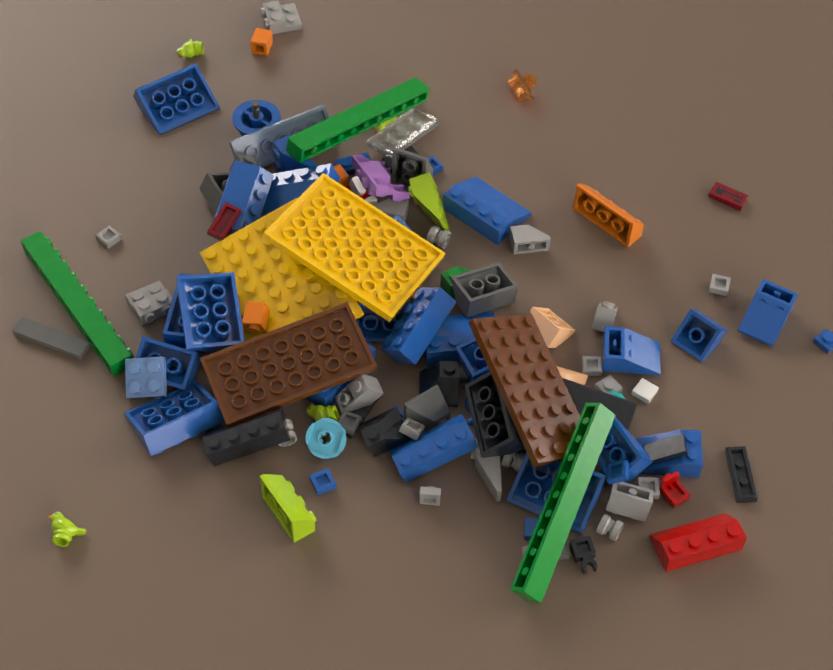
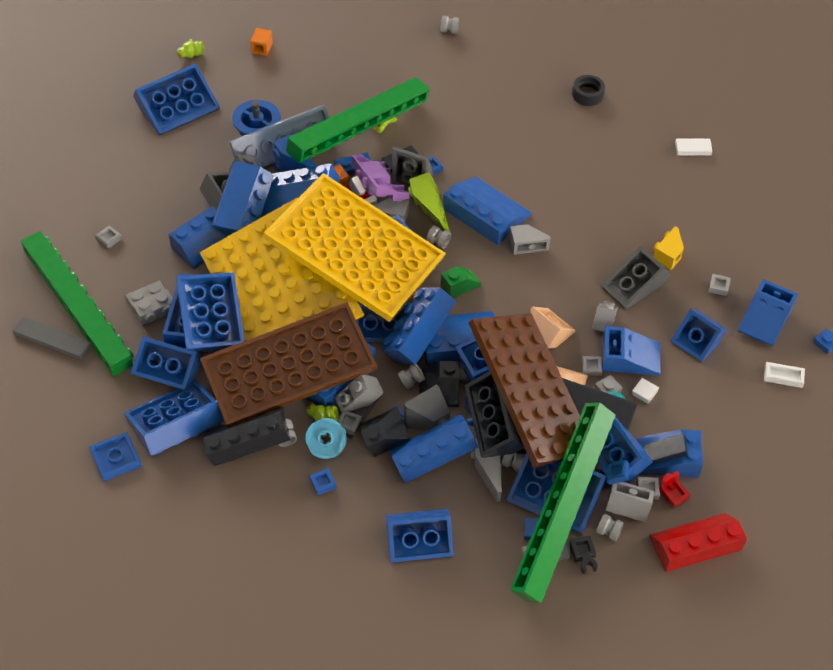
(63, 529): lime animal -> none
(115, 456): none -> blue tile
(145, 377): medium blue plate -> none
(195, 237): none -> blue slope
(224, 221): dark red tile -> none
(256, 316): orange brick -> none
(280, 17): light grey plate -> none
(287, 506): lime slope -> none
(403, 132): clear plate -> none
(411, 376): none -> light grey wheel
(412, 428): light grey tile -> none
(419, 535): none -> blue slope
(430, 495): light grey plate -> none
(449, 24): none -> light grey wheel
(484, 289): dark grey slope -> none
(525, 84): clear orange hips -> none
(585, 98): none -> black tyre
(607, 215): orange slope -> none
(636, 278): none -> dark grey slope
(670, 249): none -> yellow slope
(693, 147): none -> white tile
(728, 196): dark red tile -> none
(741, 474): black tile -> none
(784, 374): none -> white tile

